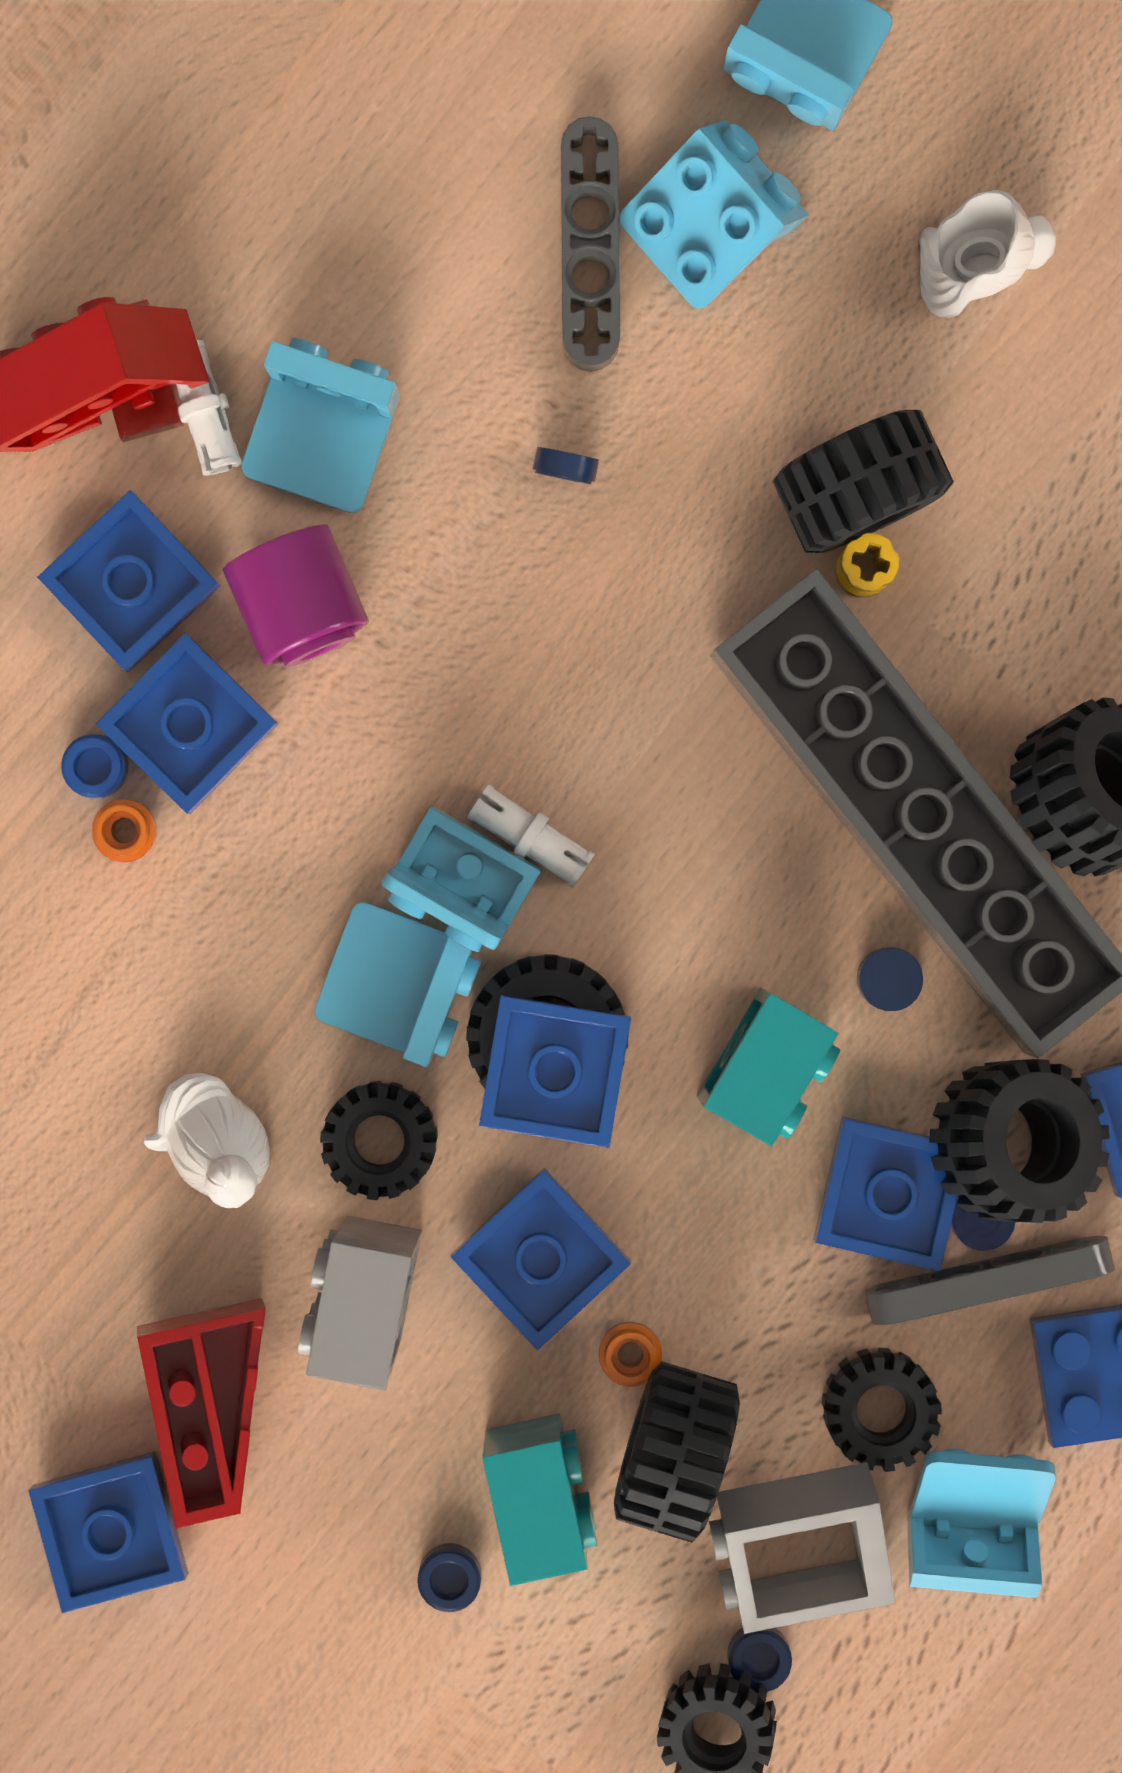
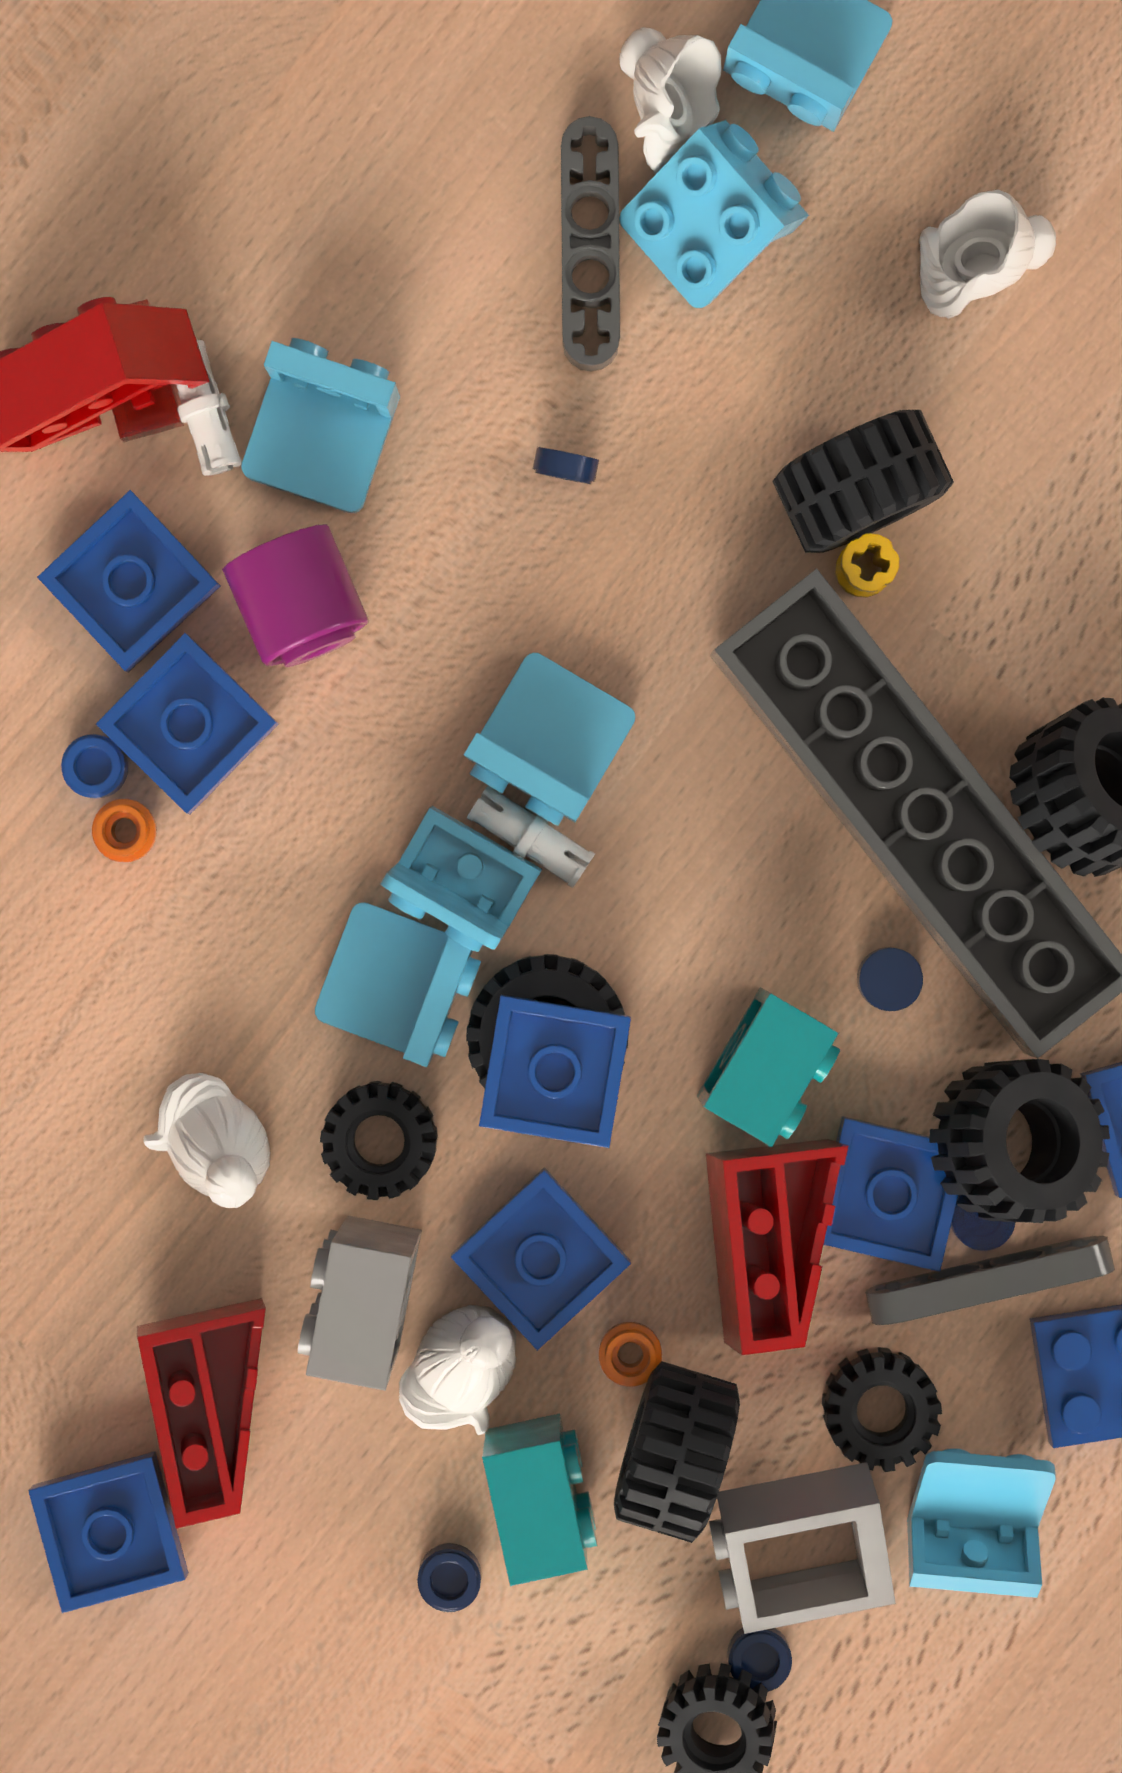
(459, 1369): none -> white hair
(550, 738): none -> medium azure bracket
(671, 89): none -> white hair
(770, 1237): none -> red wedge

